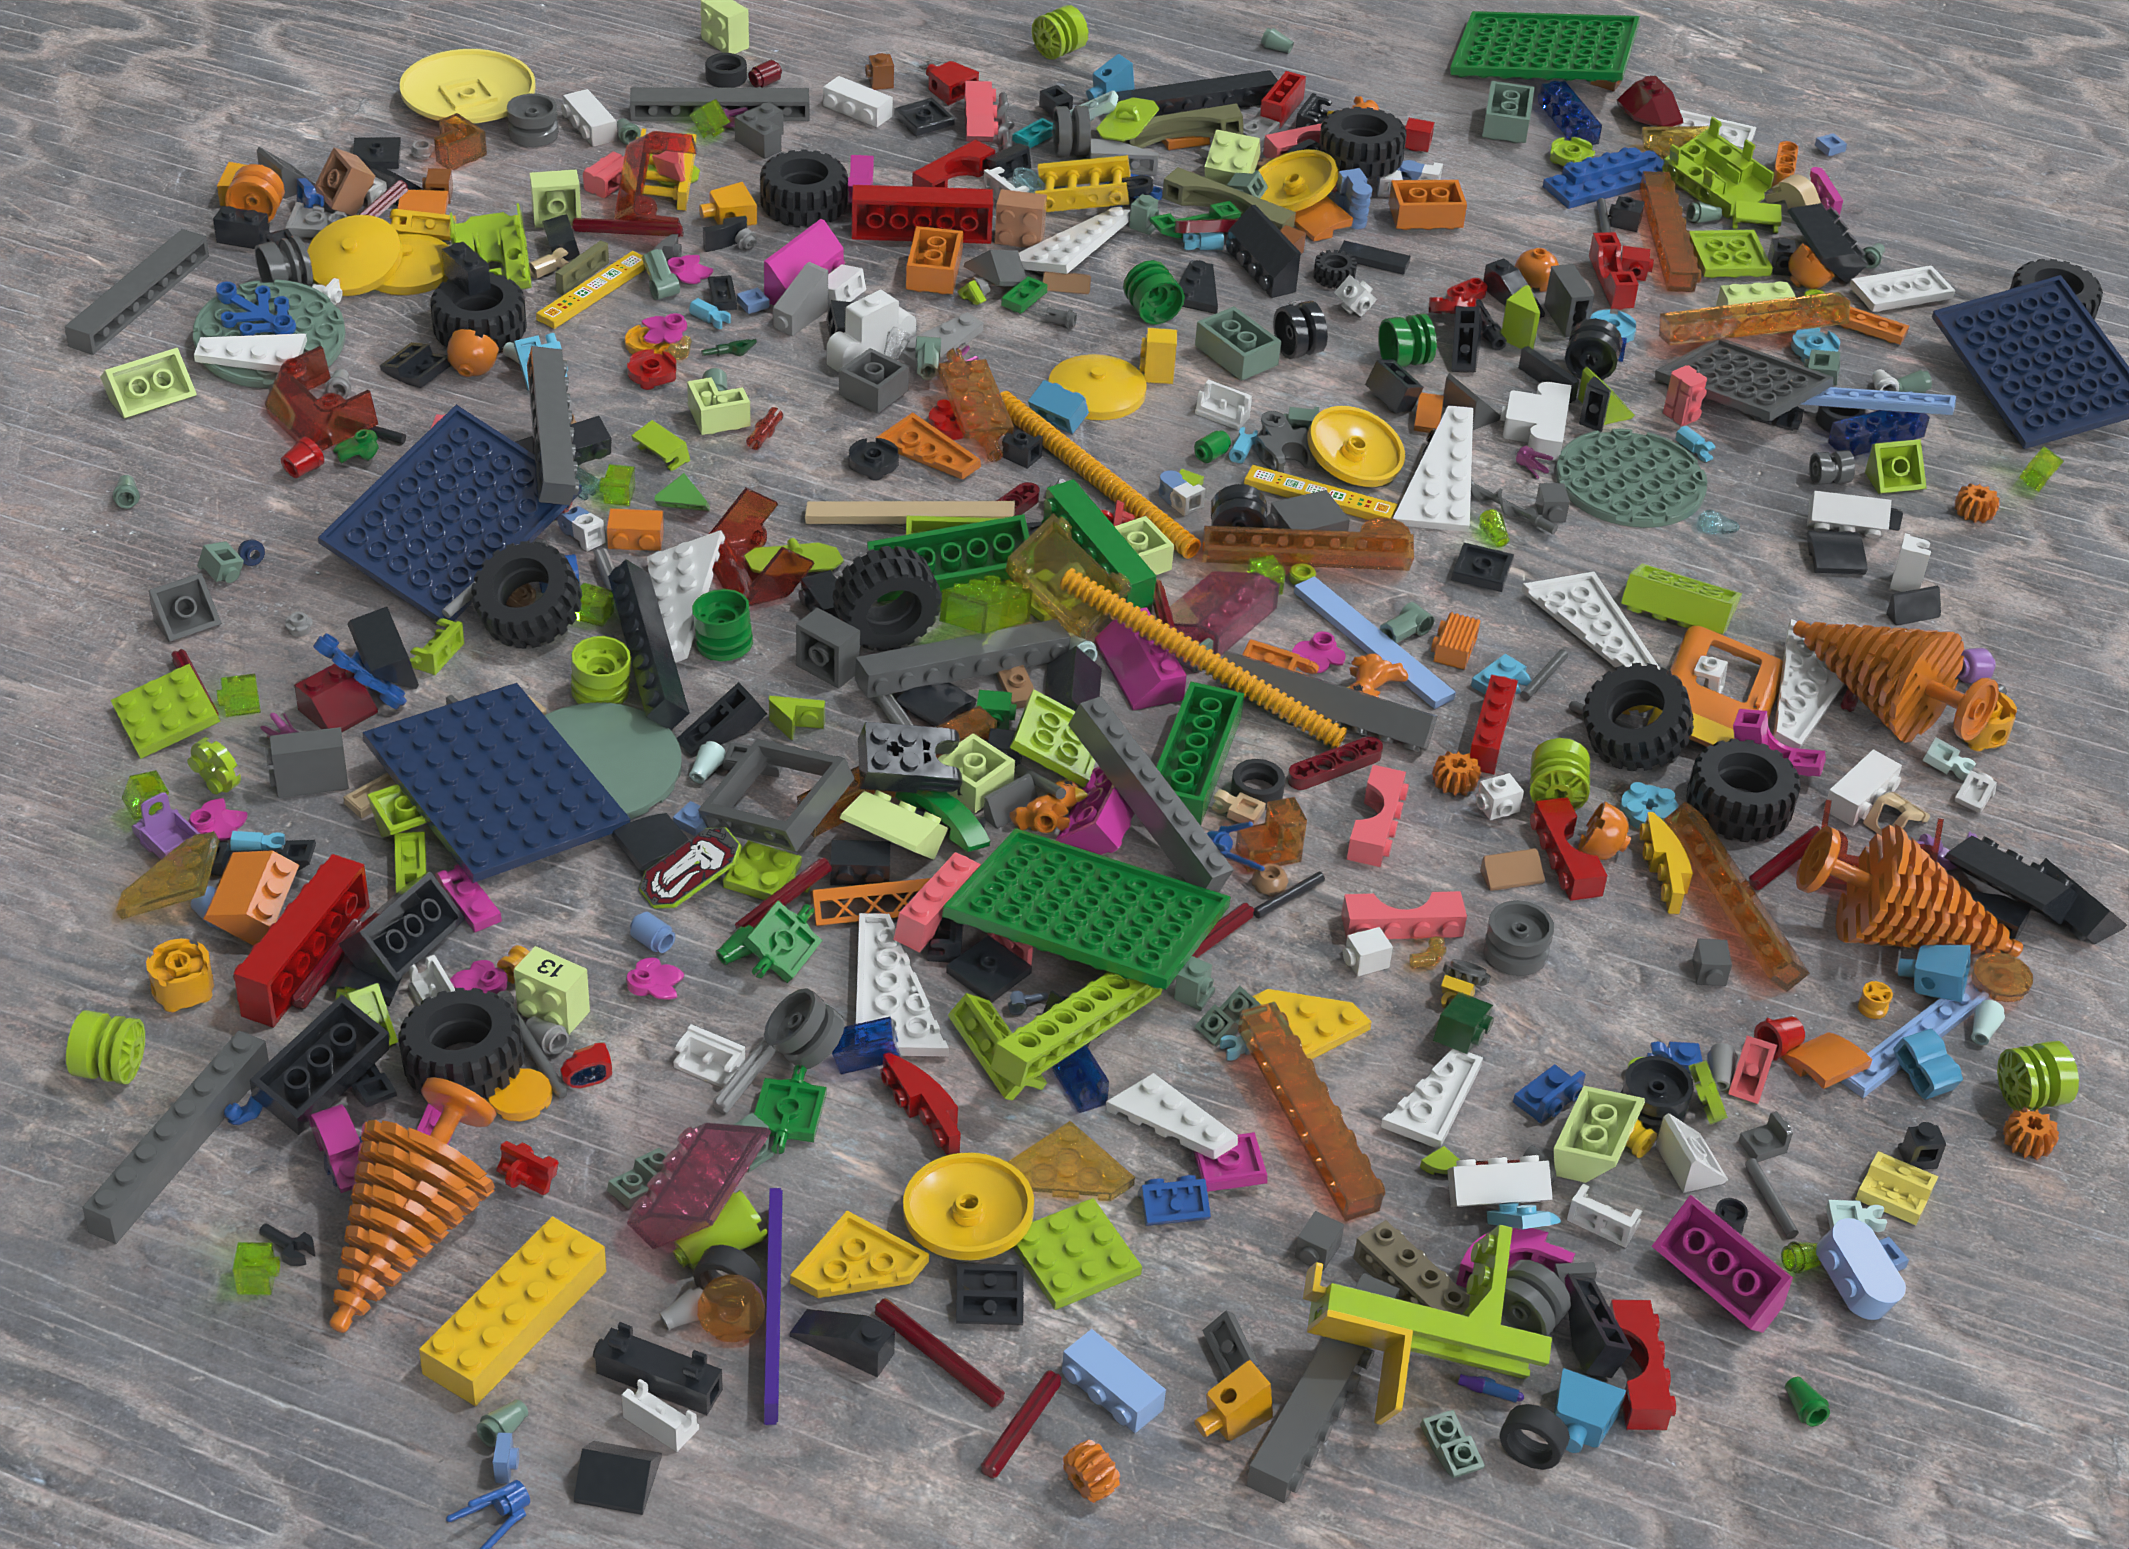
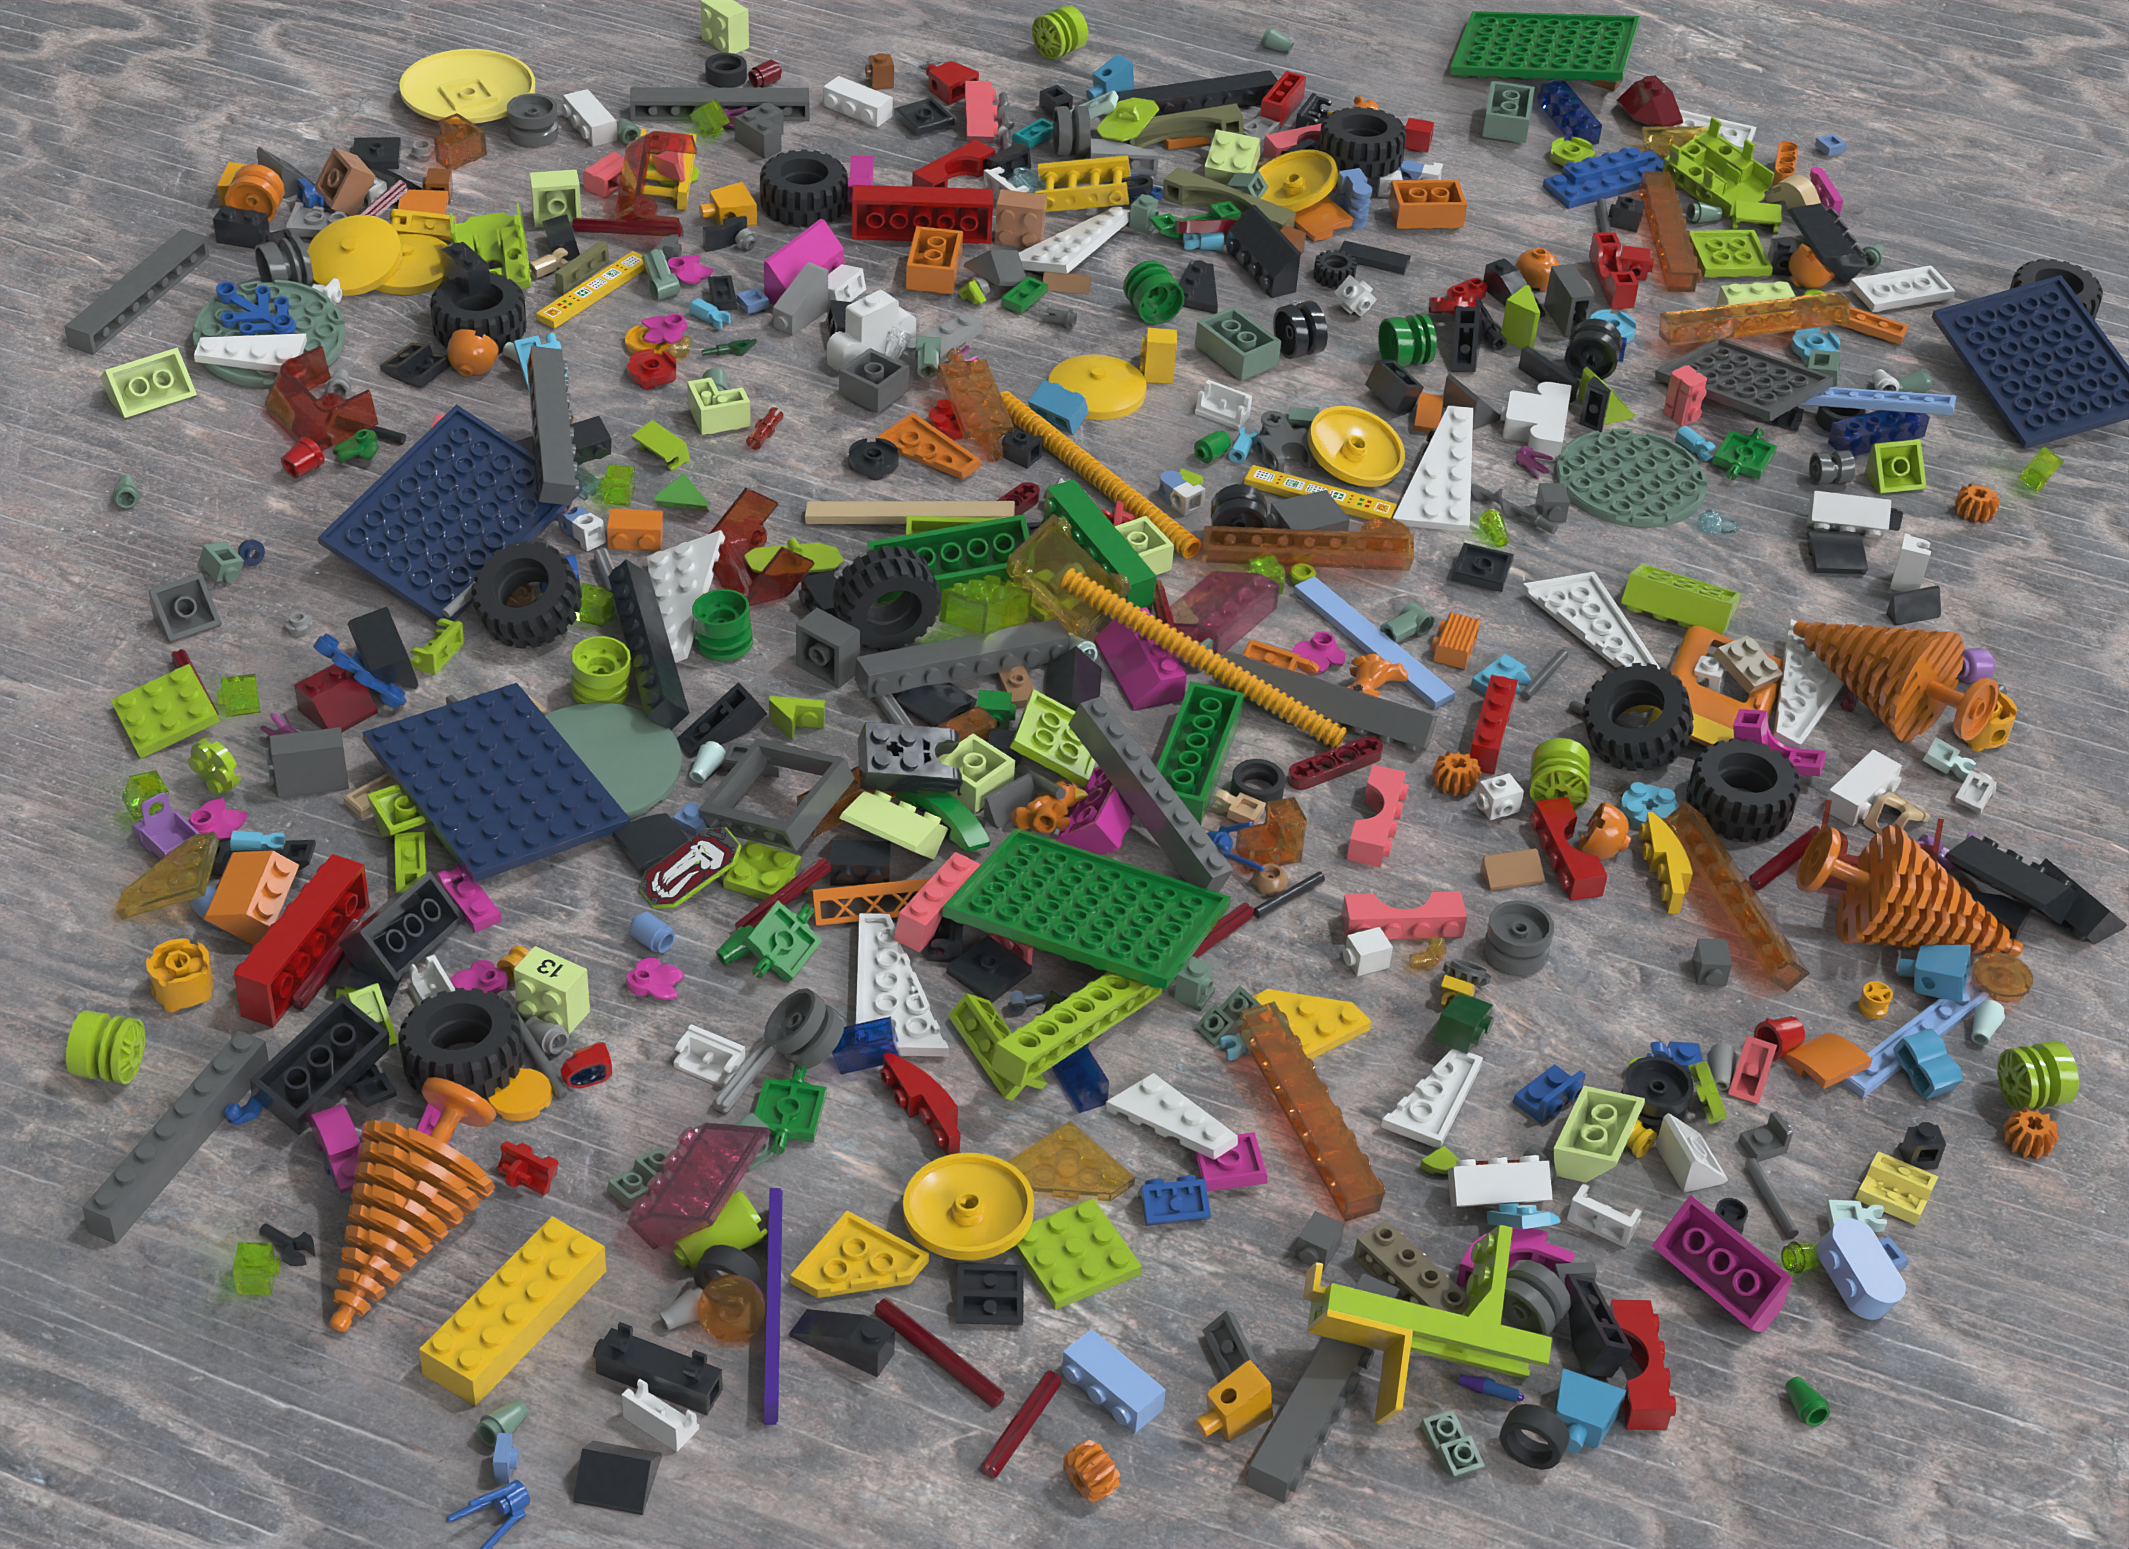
(1744, 454): none -> green plate
(1748, 664): none -> dark tan plate

